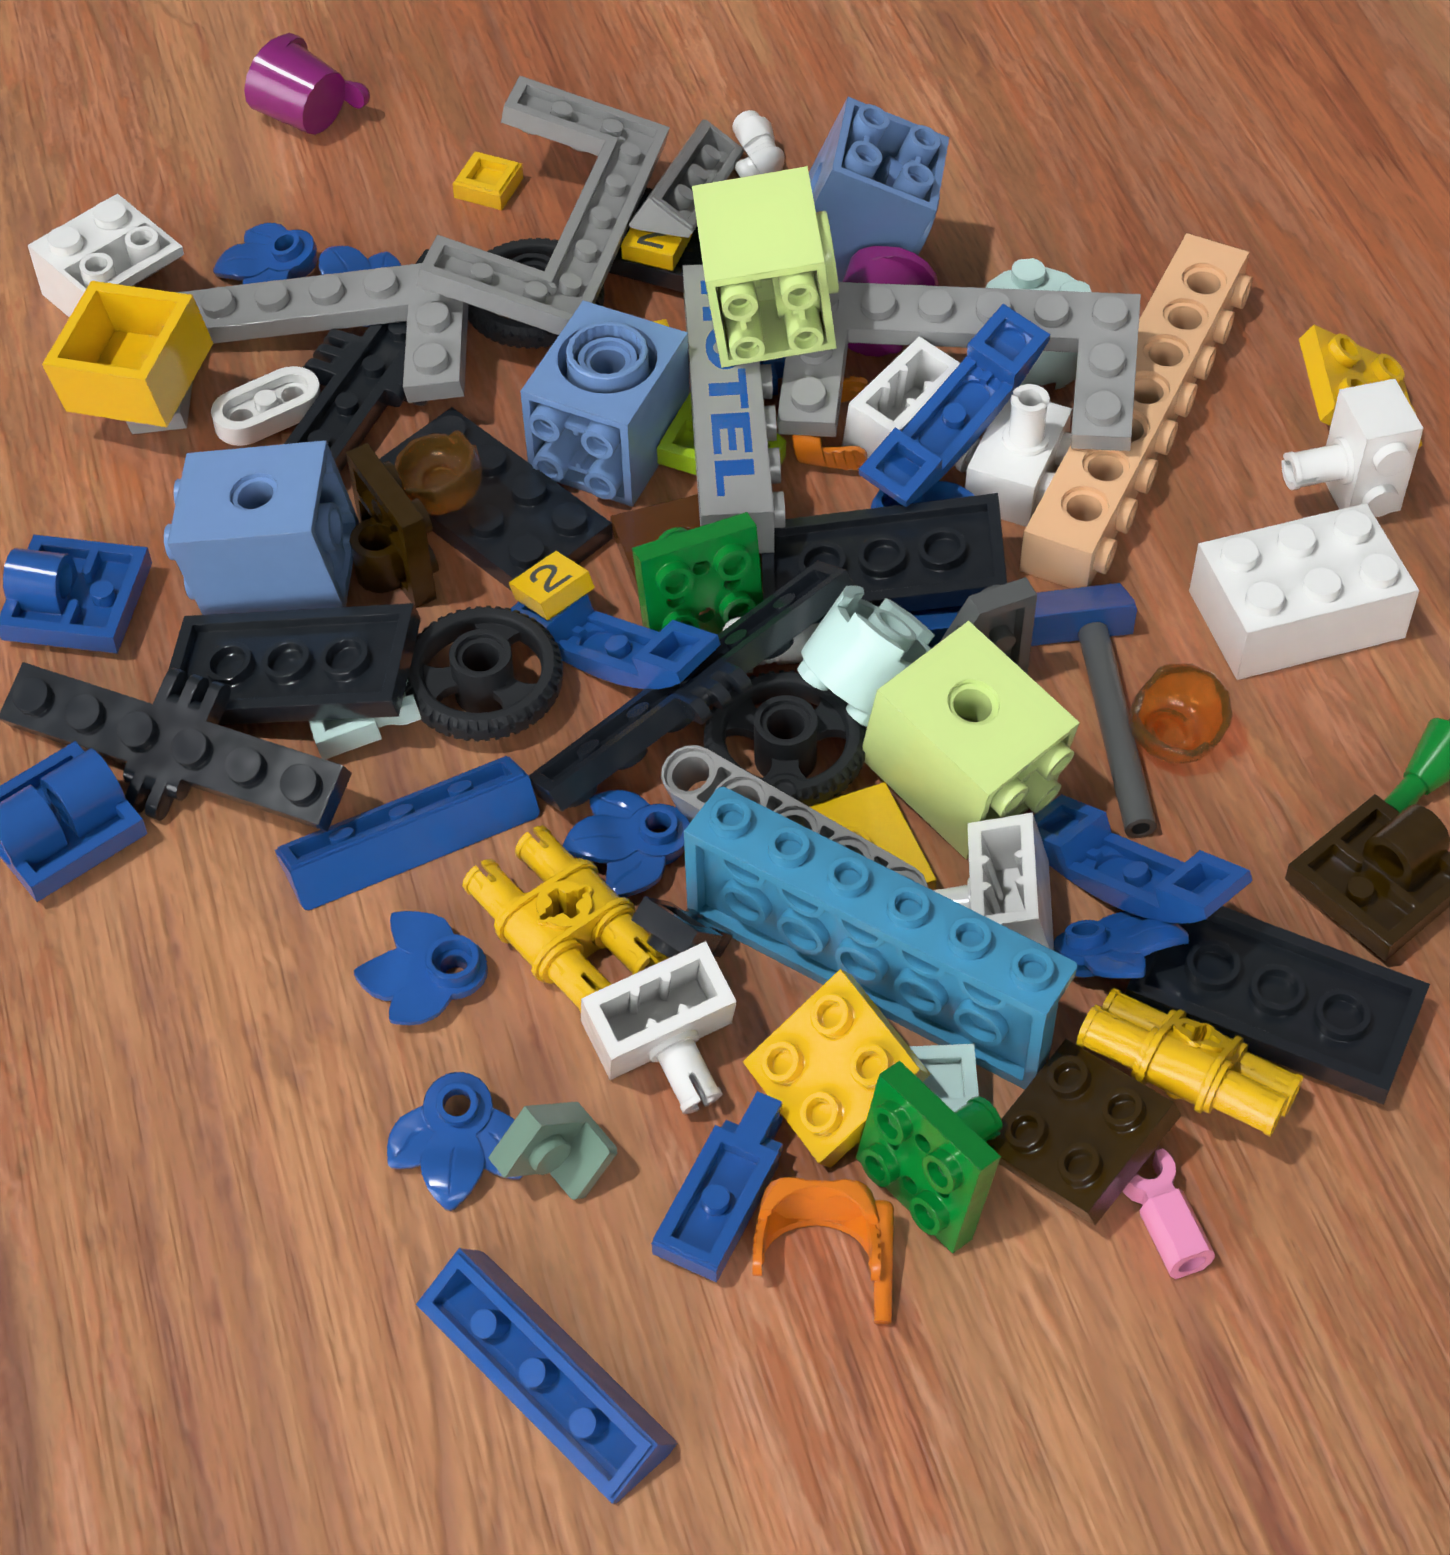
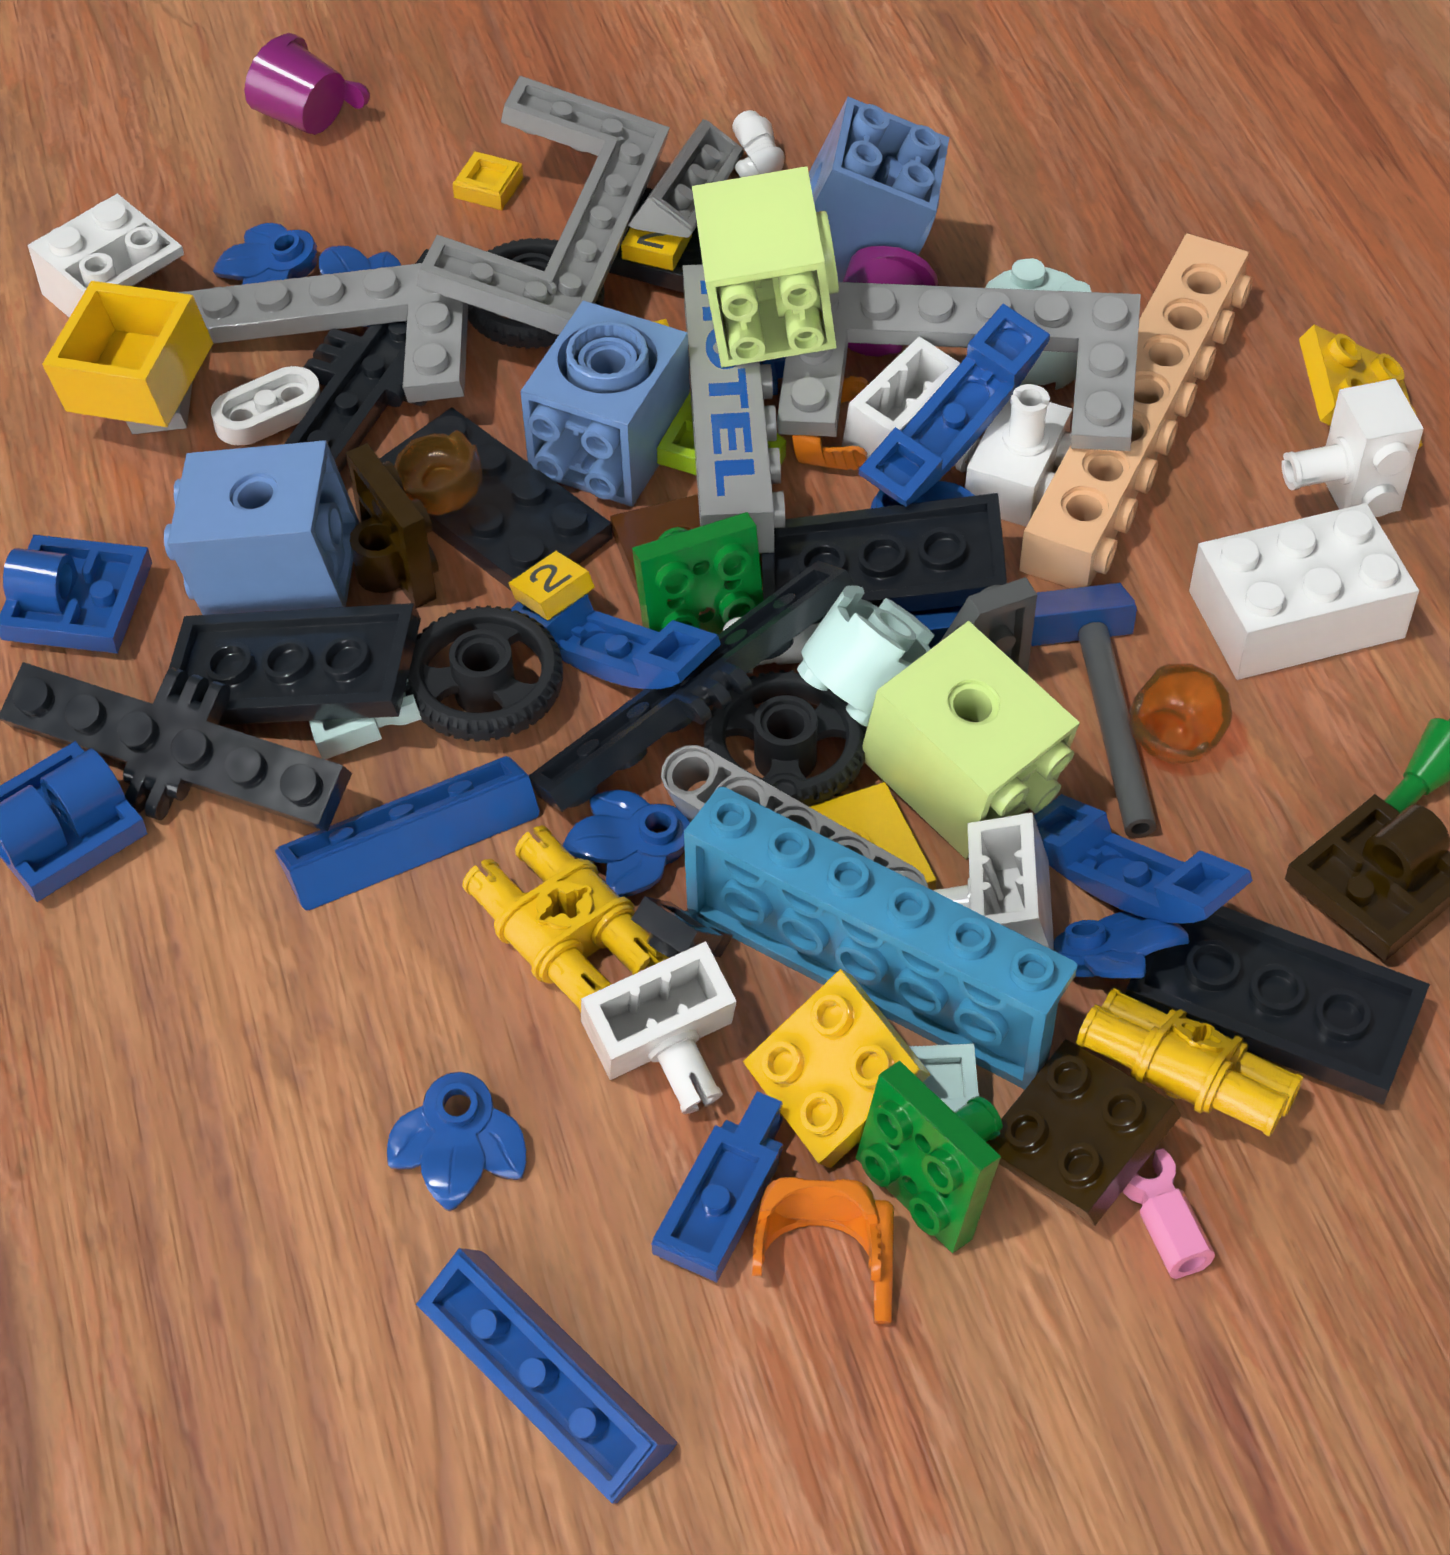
(416, 970): blue plate -> none
(558, 1142): sand green bracket -> none

